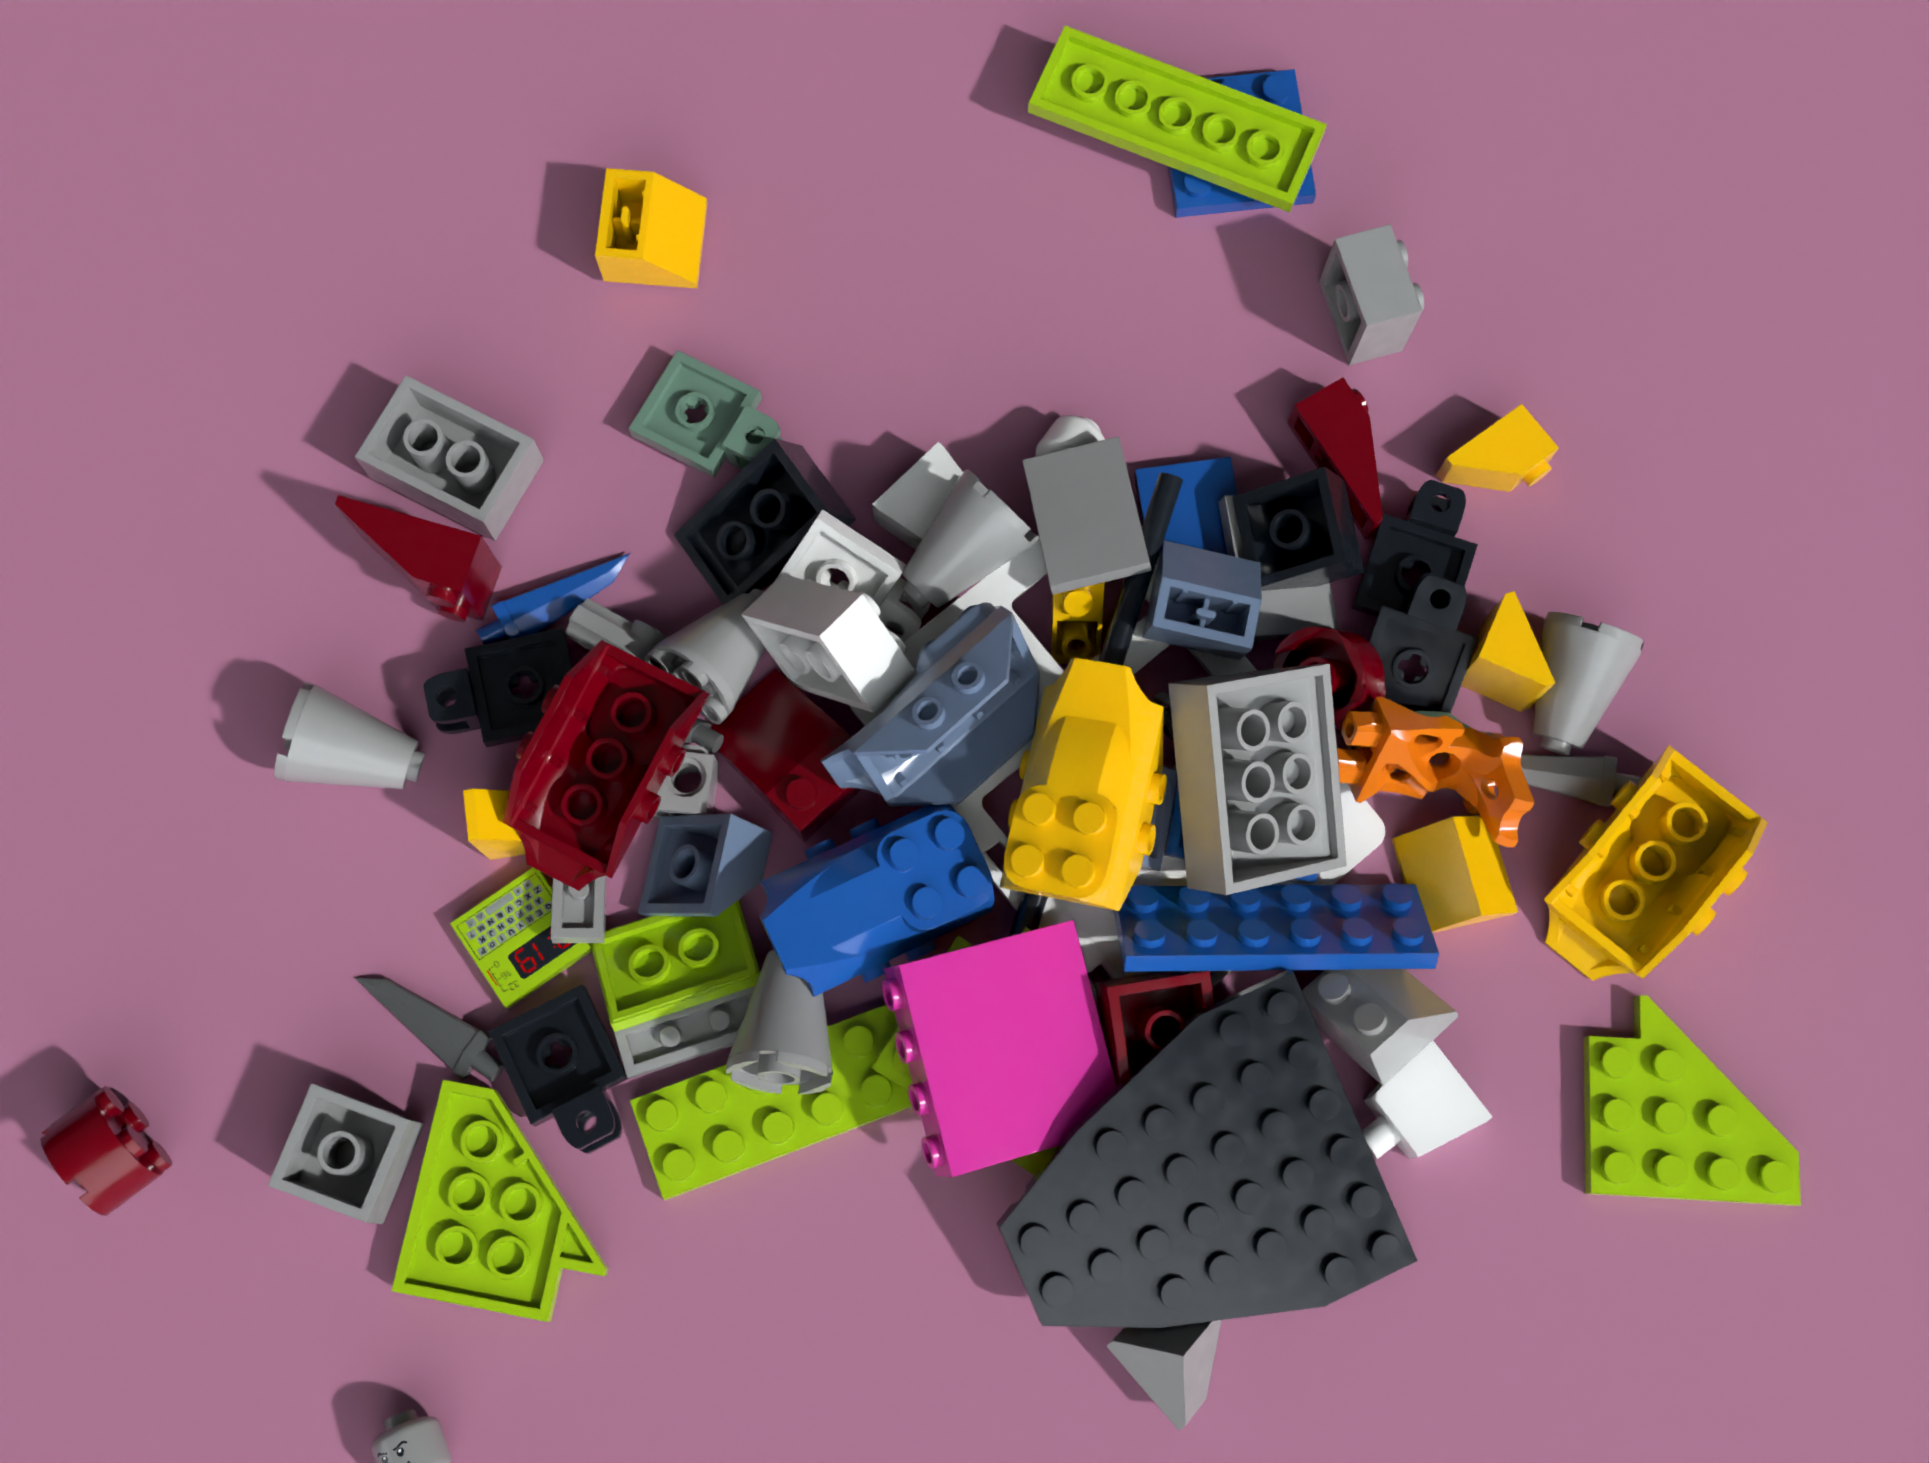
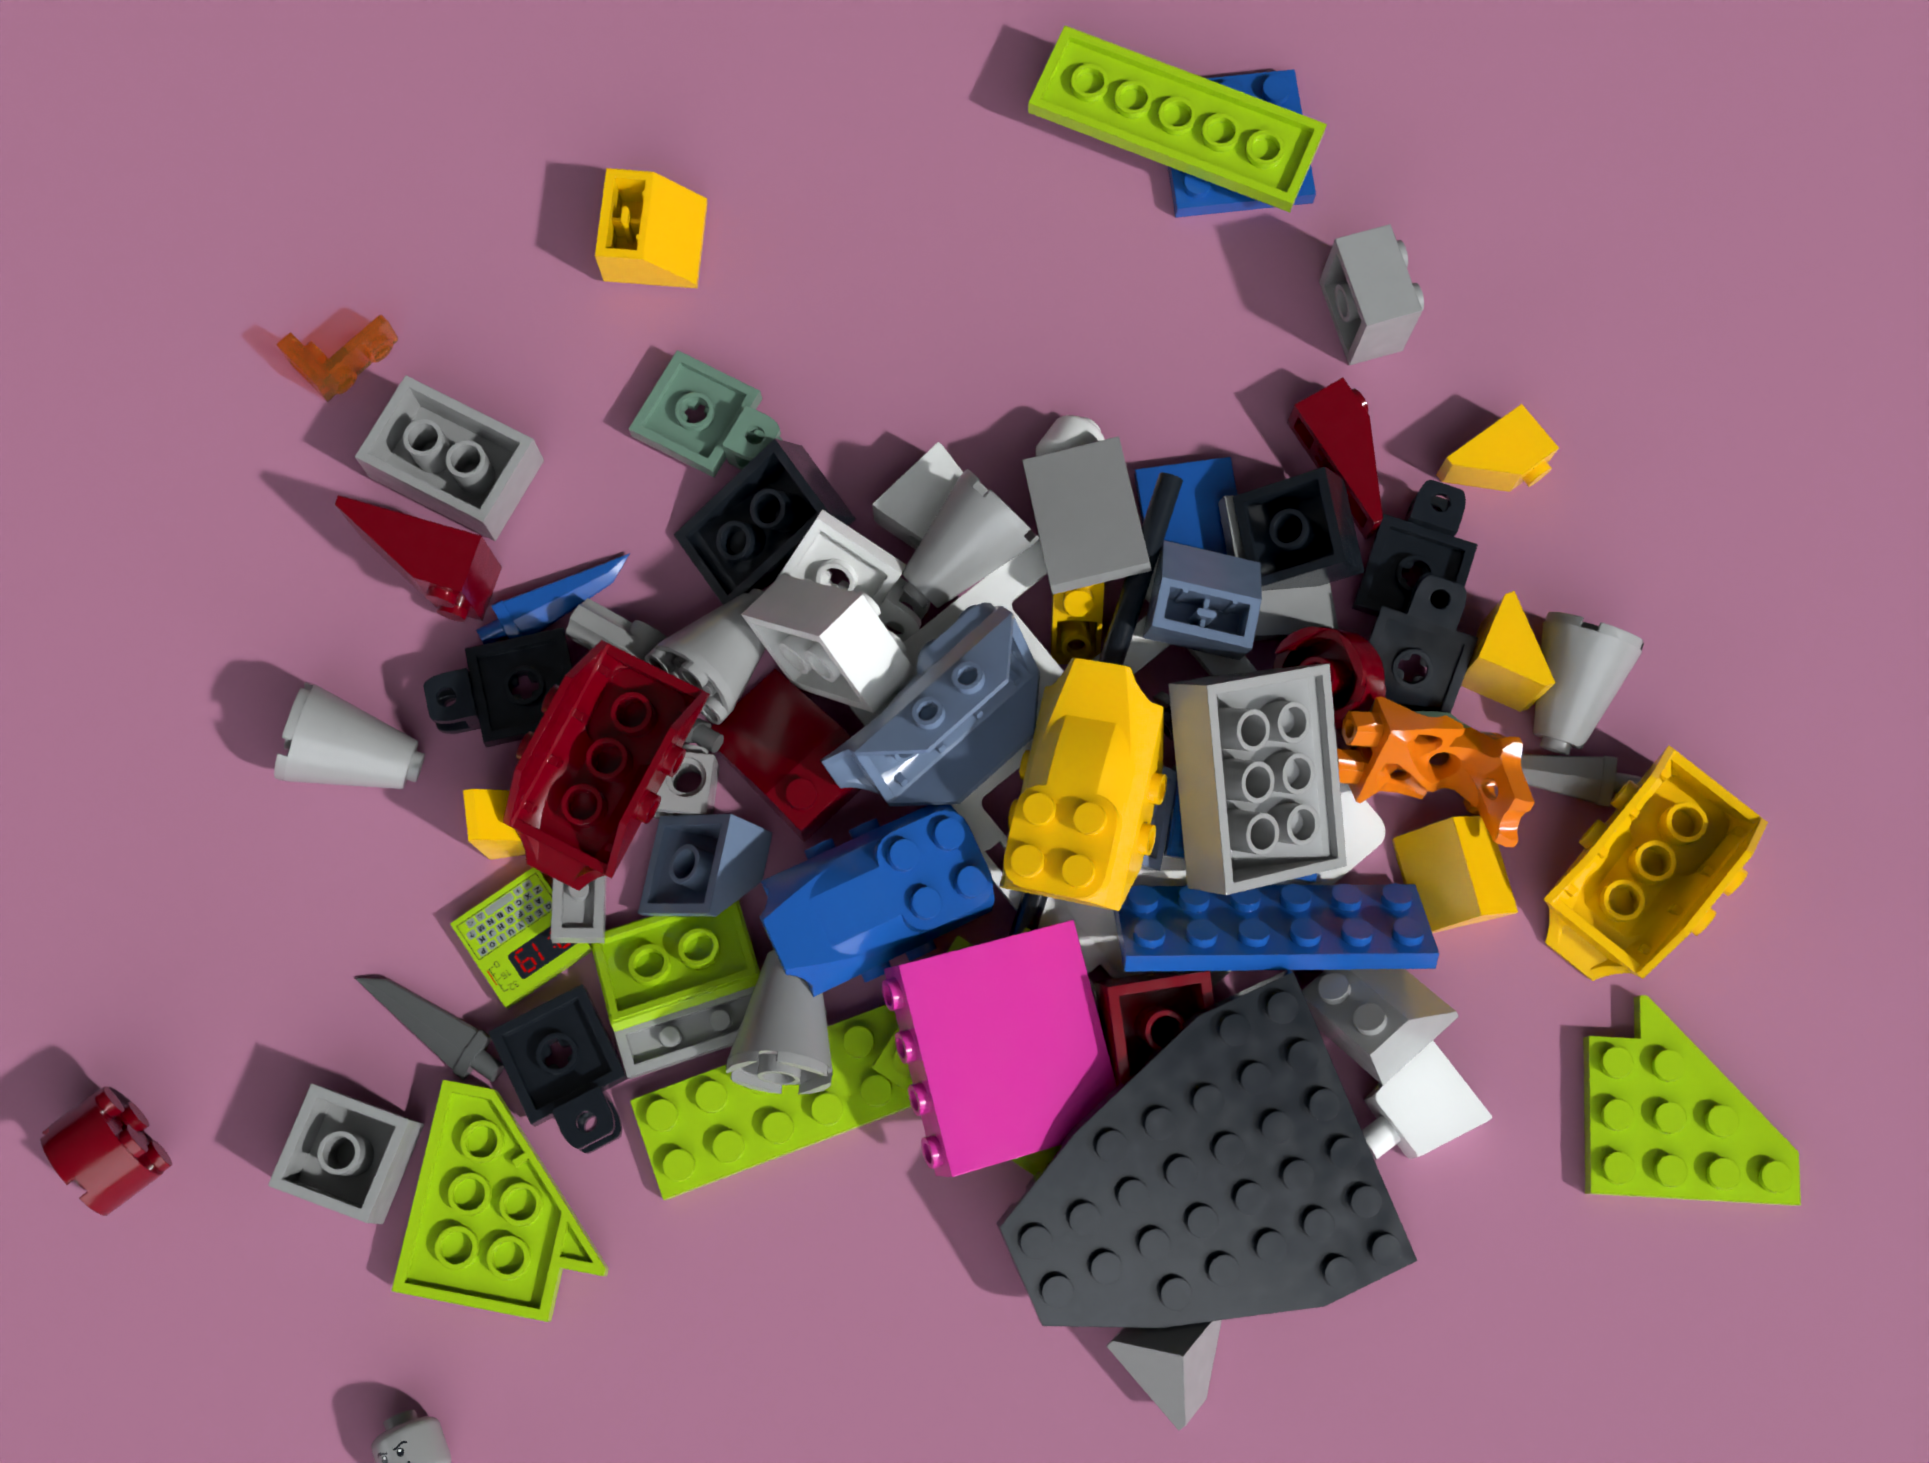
(341, 370): none -> clear orange bracket

